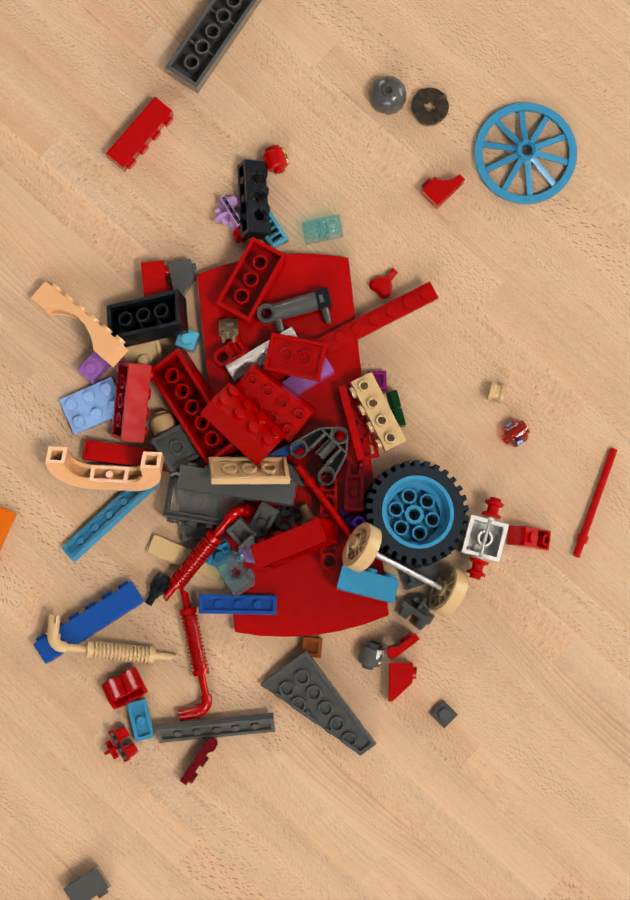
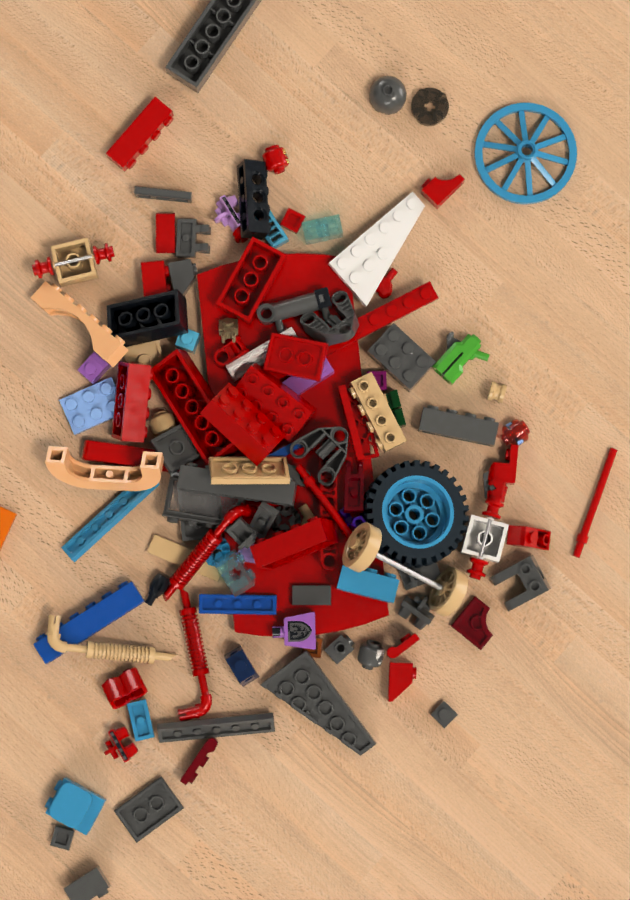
(62, 838): none -> dark grey plate
(74, 261): none -> tan brick
(74, 805): none -> dark azure brick
(149, 809): none -> dark grey tile
(163, 194): none -> dark grey tile
(165, 233): none -> red slope
(187, 237): none -> dark grey plate
(241, 666): none -> dark blue torso
(292, 220): none -> red plate
(297, 631): none -> torso
(311, 595): none -> dark grey tile
(340, 648): none -> dark grey brick
(341, 330): none -> dark grey connector
(370, 255): none -> white wing
(401, 357): none -> dark grey brick
(457, 355): none -> bright green piece
(457, 426): none -> dark grey brick
(472, 623): none -> dark red tile
(500, 475): none -> red plate
(530, 575): none -> dark grey brick

